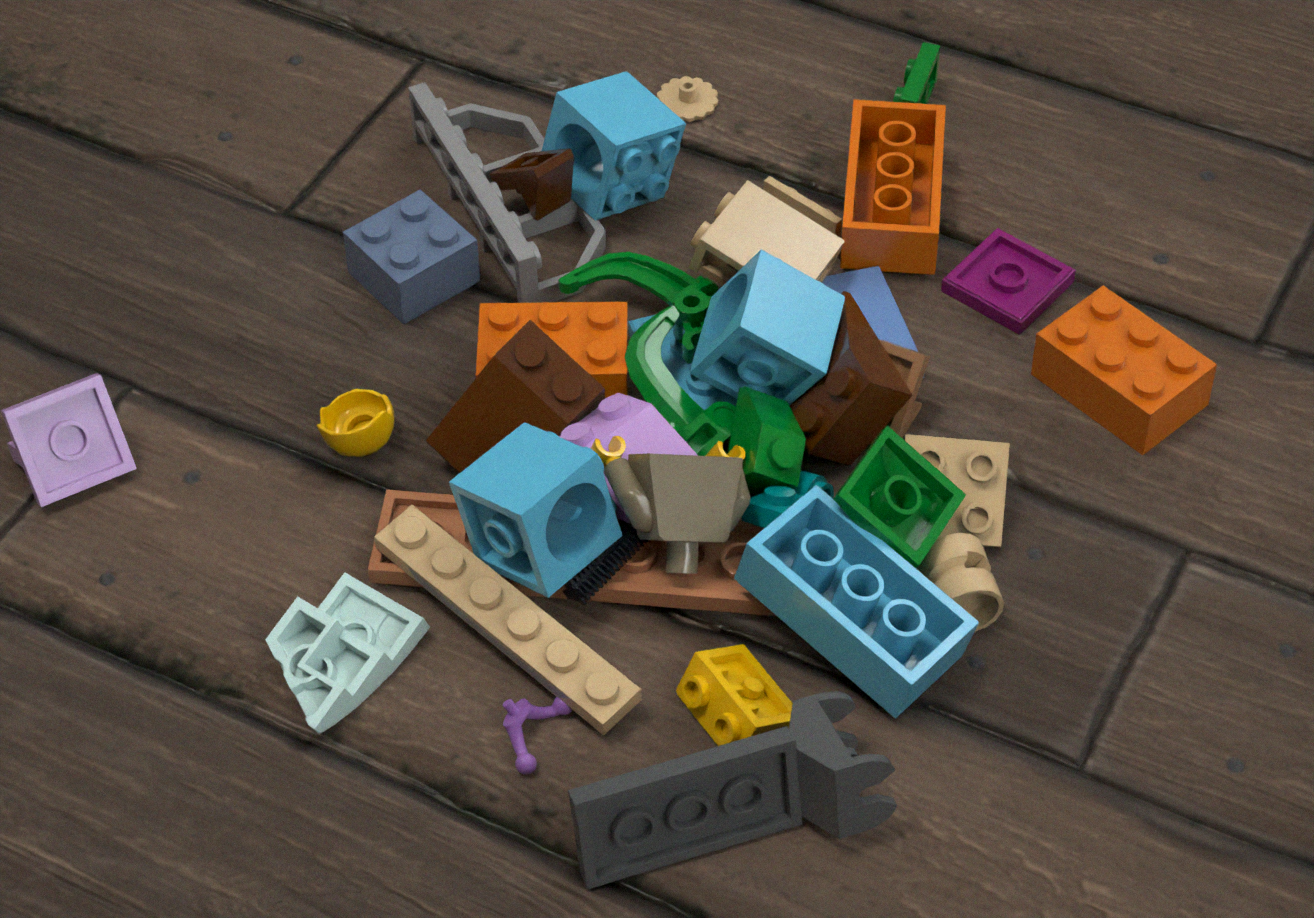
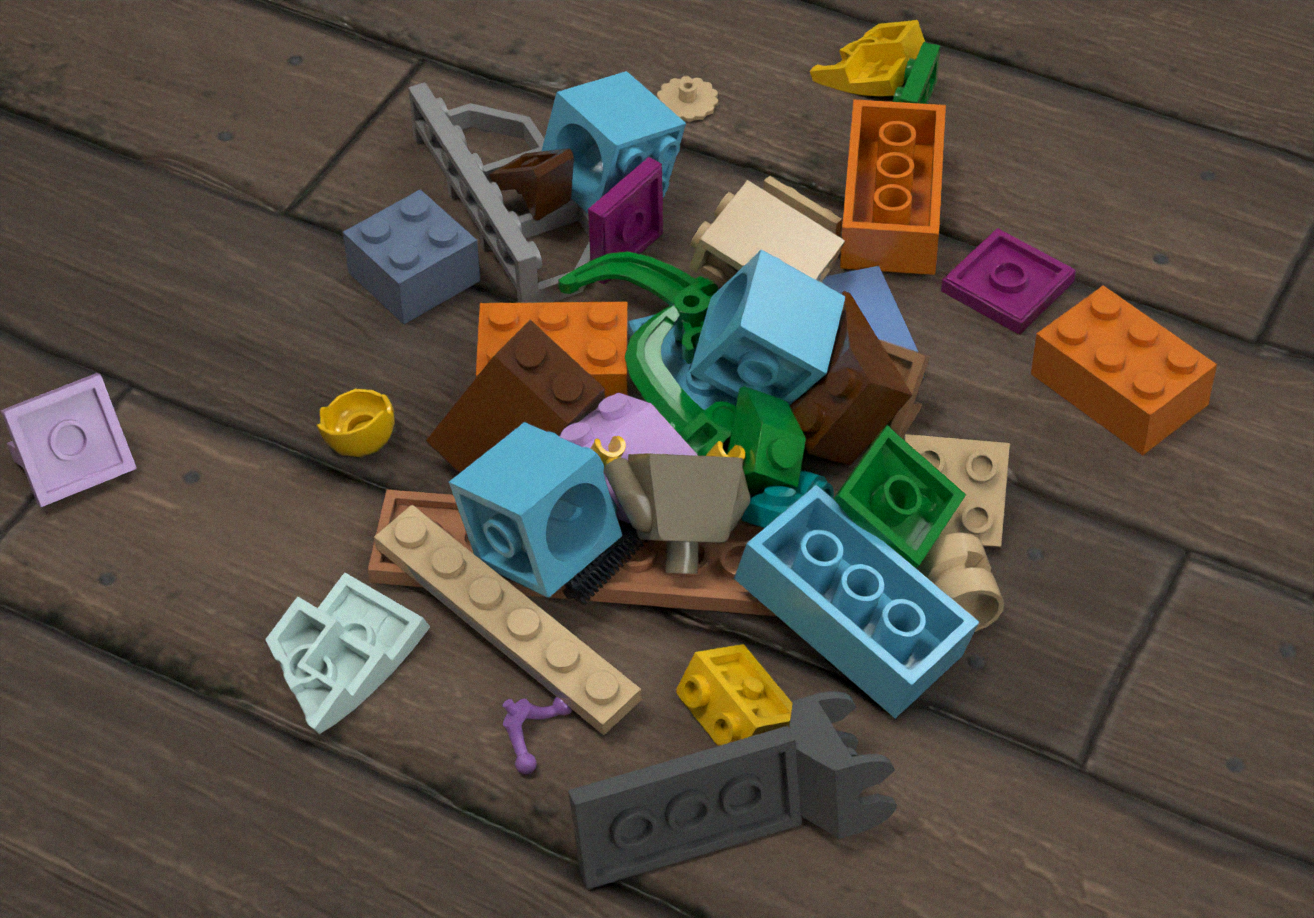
(628, 214): none -> magenta tile
(874, 62): none -> yellow slope

